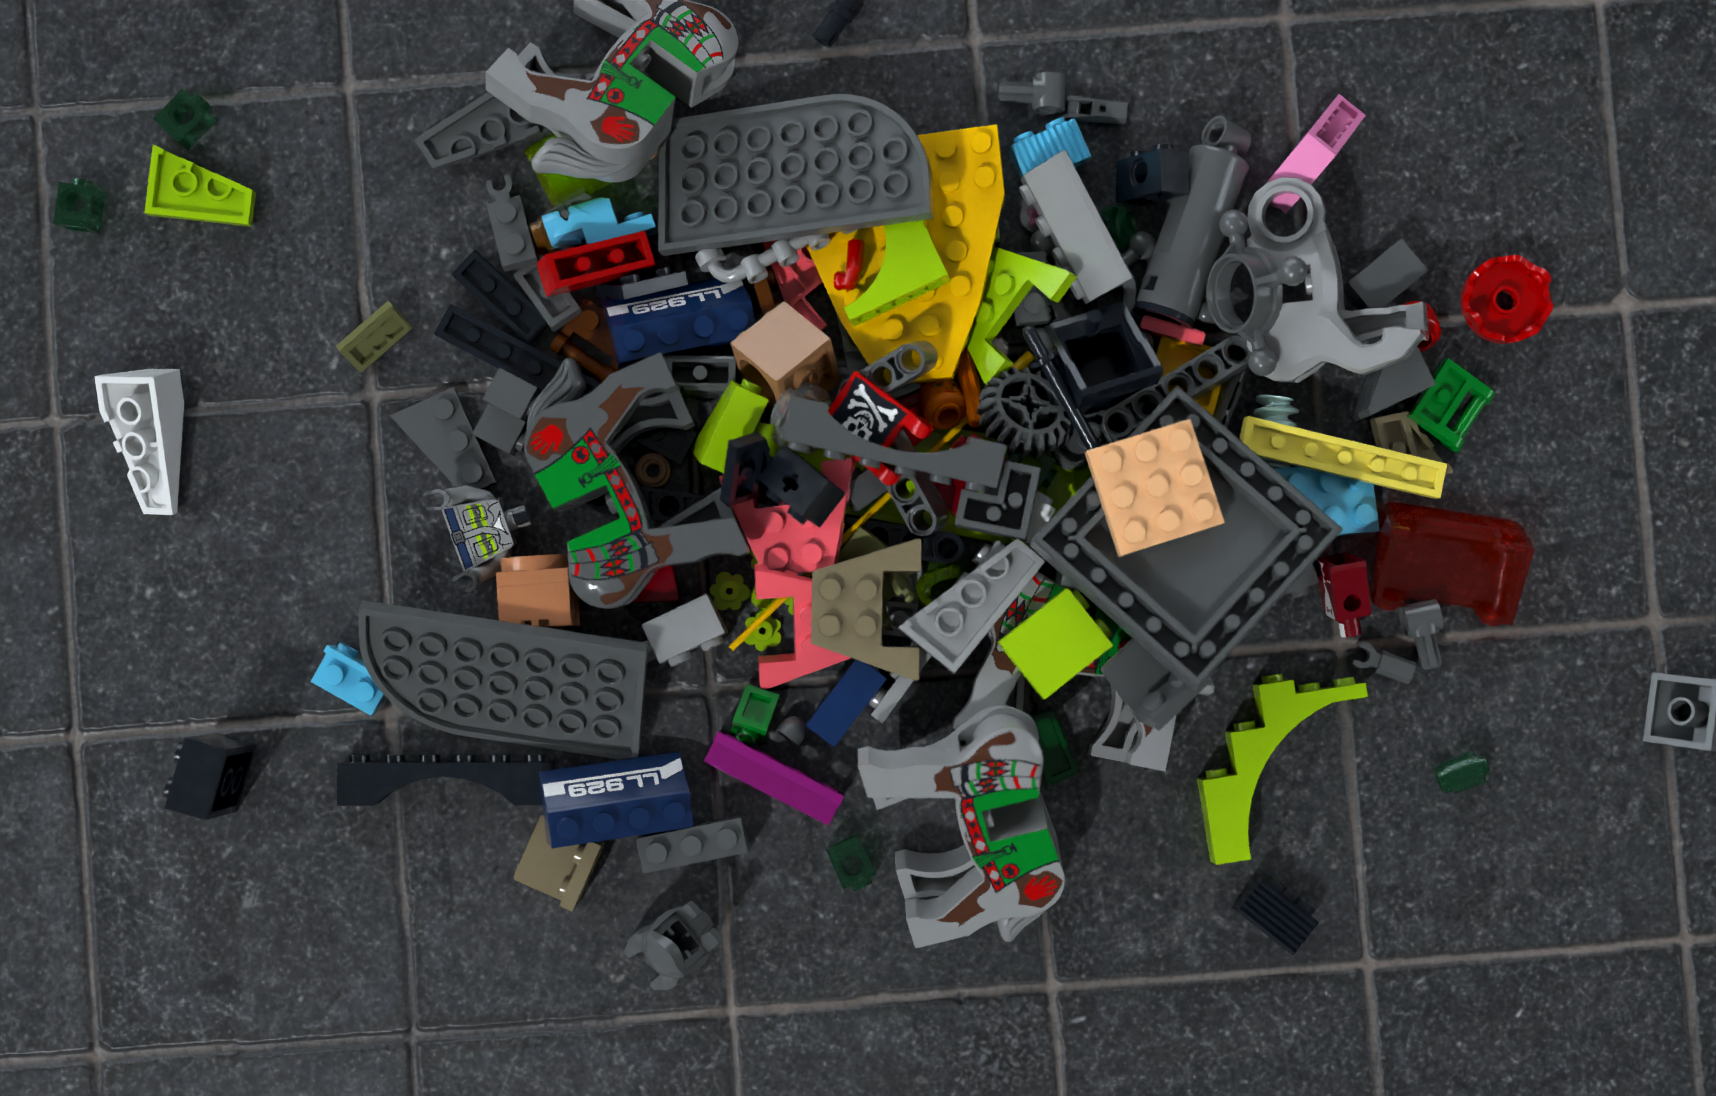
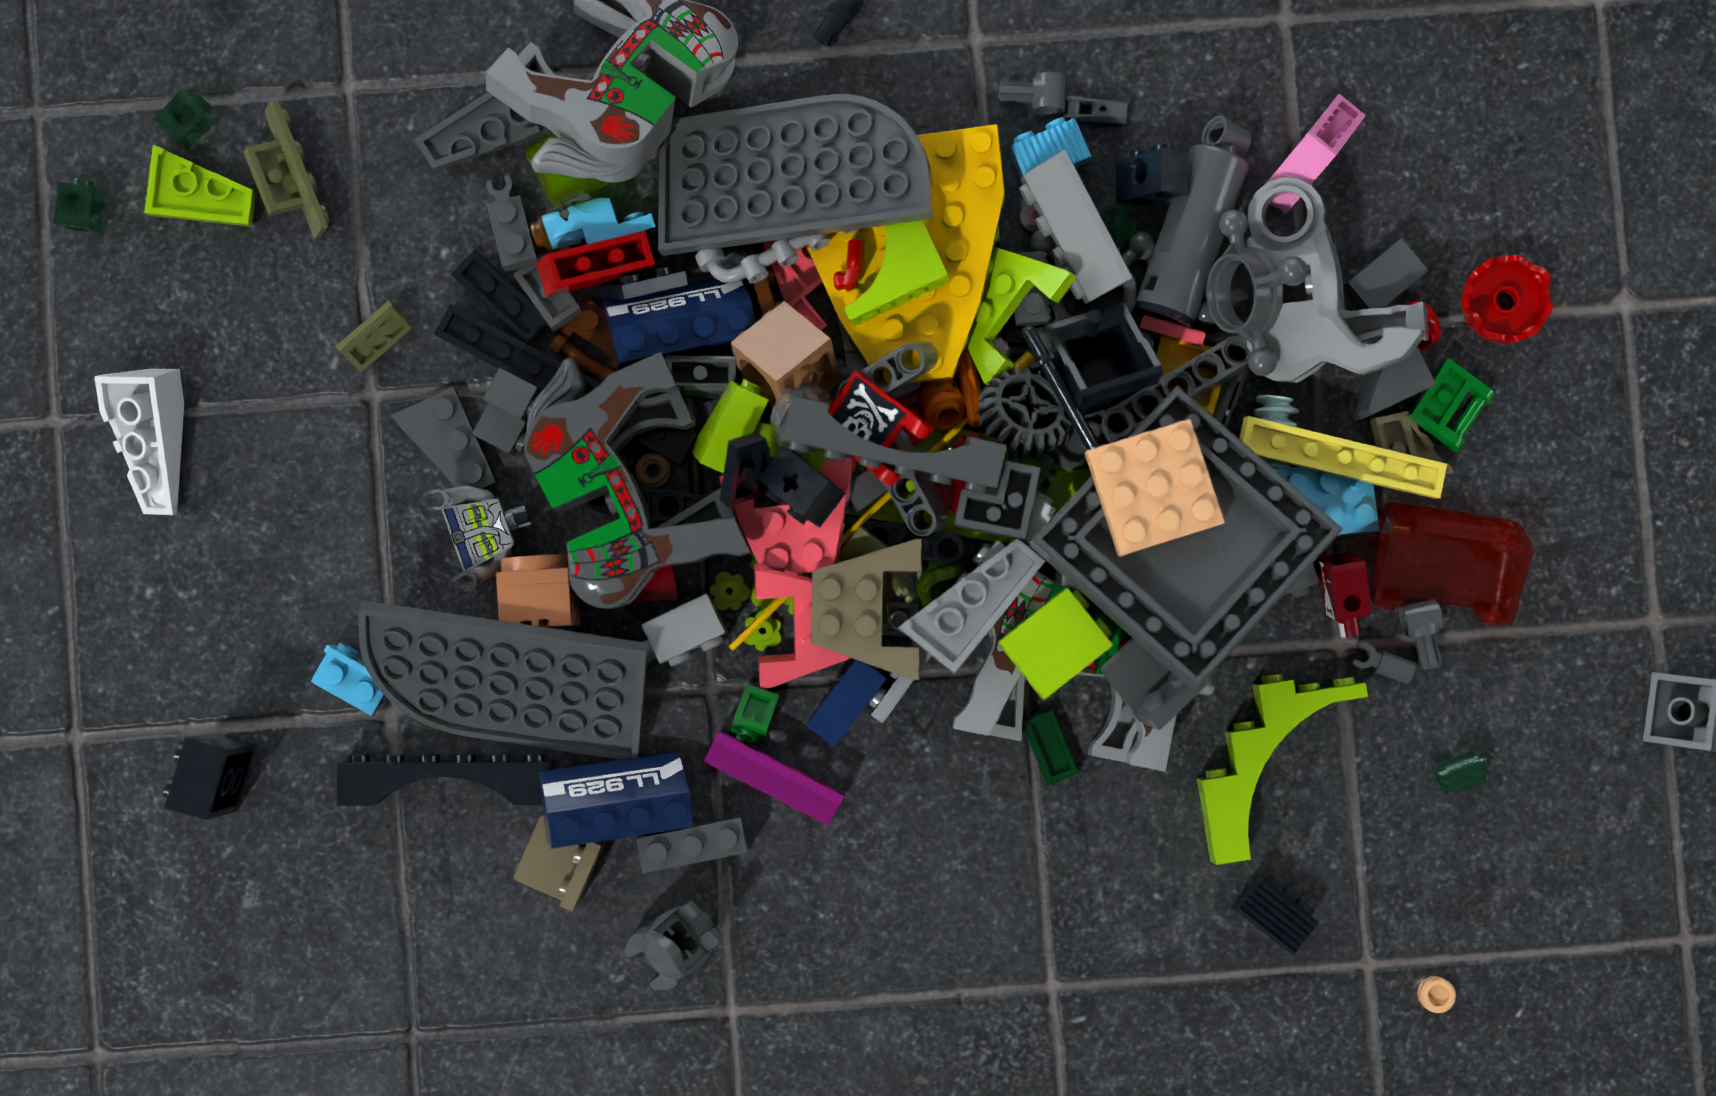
(282, 175): none -> olive bracket
(792, 729): dark grey hinge -> none
(851, 846): clear green brick -> none
(1010, 849): light grey animal -> none
(1436, 994): none -> light nougat tile

